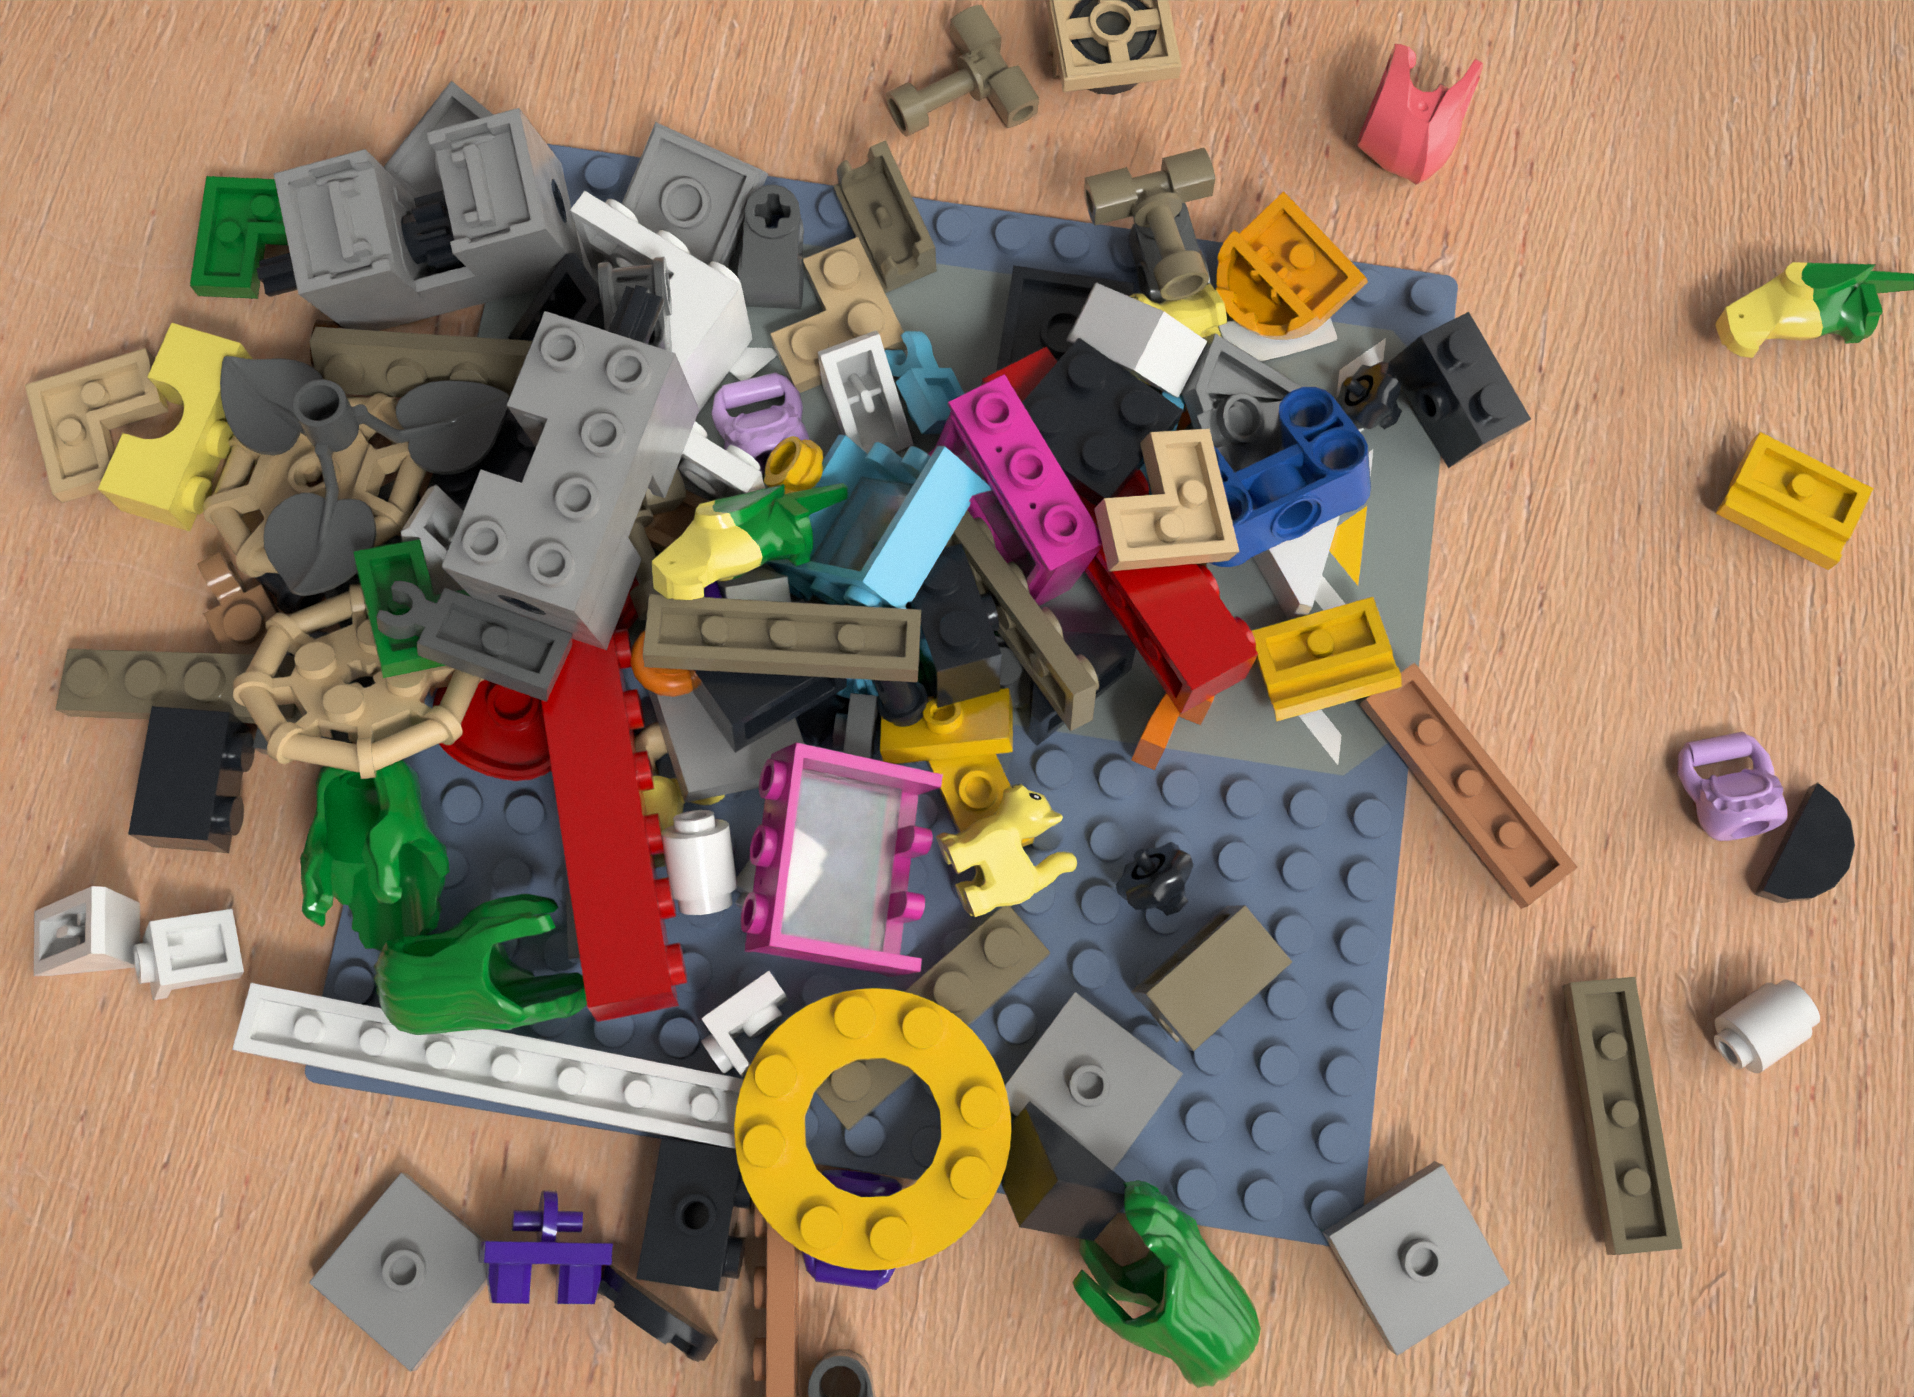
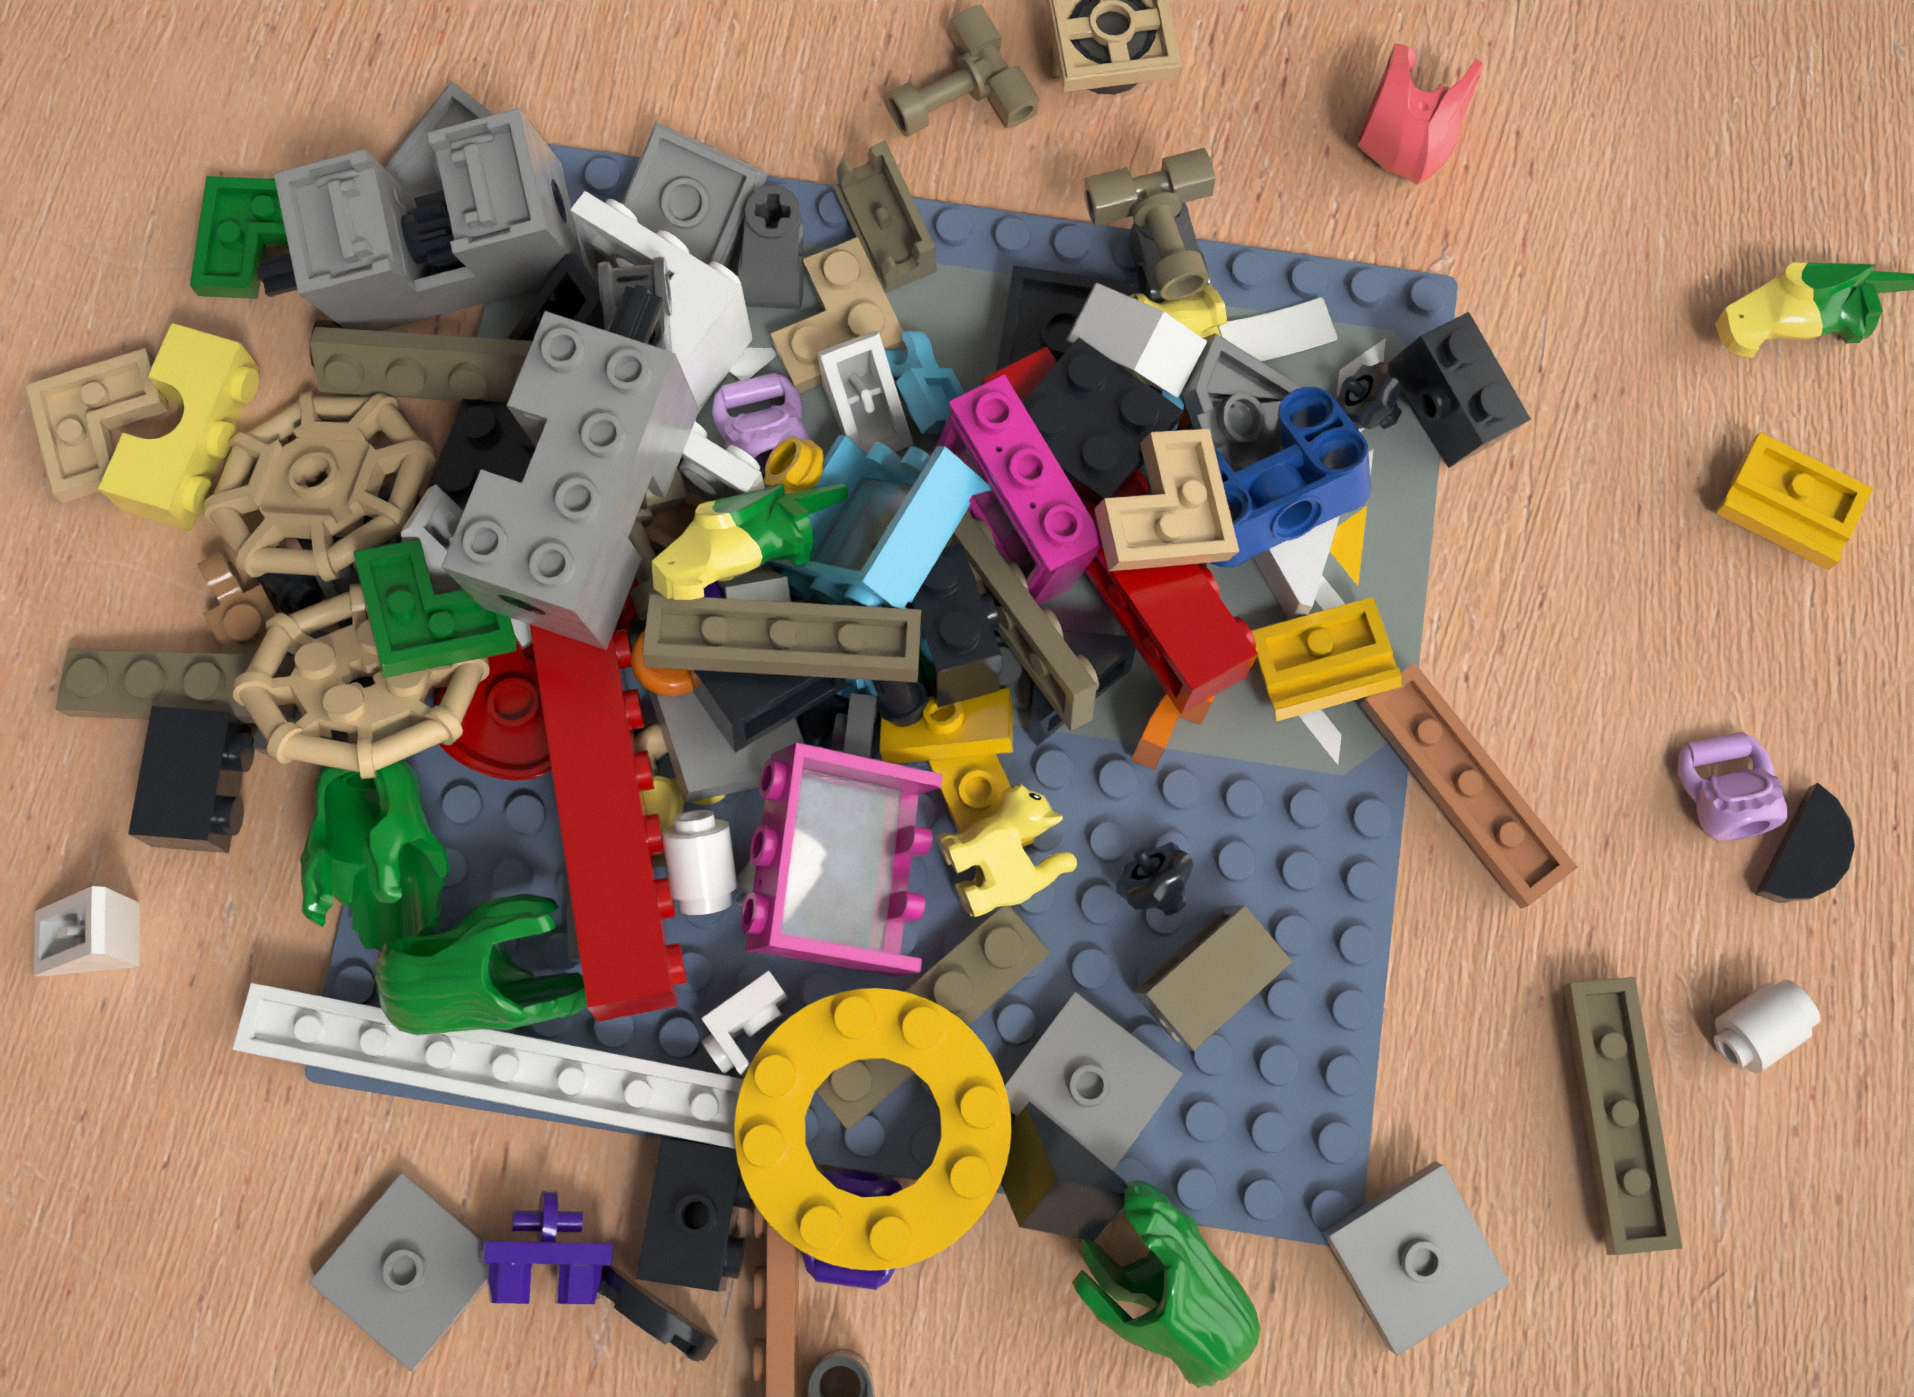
(188, 952): white bracket -> none
(277, 399): dark grey plant -> none
(480, 639): dark grey plate -> none
(1284, 274): light orange slope -> none

